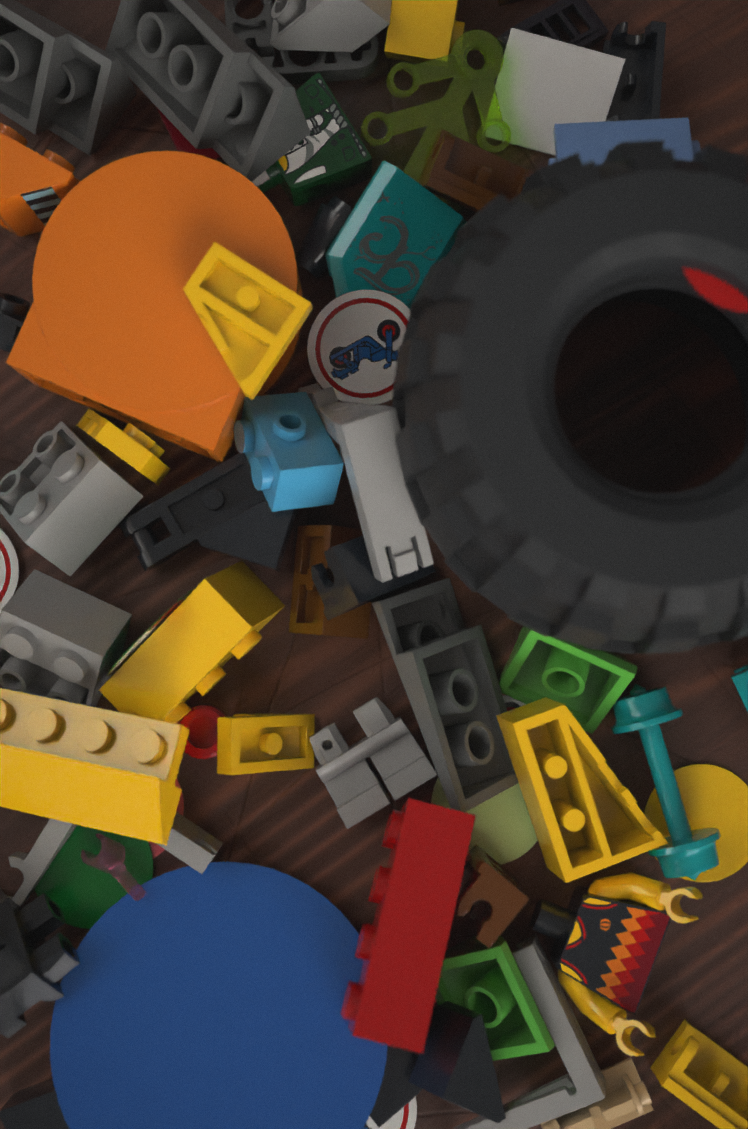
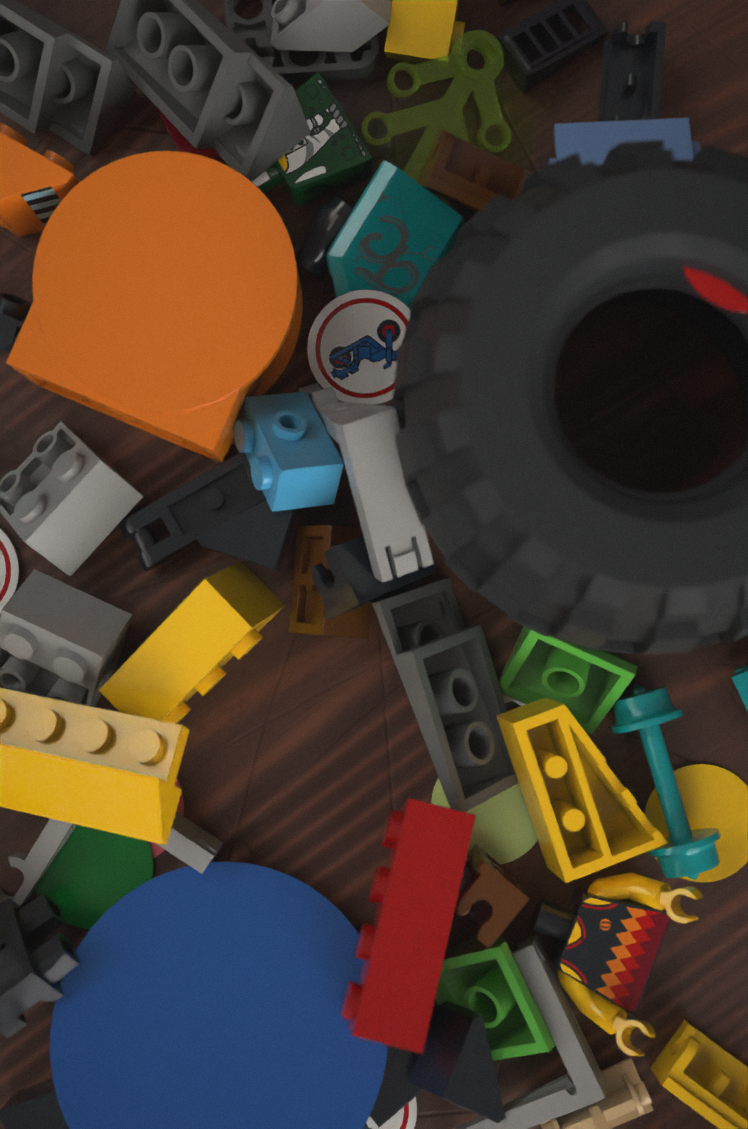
(111, 861): hand -> none
(129, 445): yellow wing -> none
(146, 635): sticker -> none
(202, 737): red tile -> none
(245, 314): yellow wing -> none
(264, 743): yellow slope -> none
(349, 773): light grey hips -> none
(550, 85): white sticker -> none

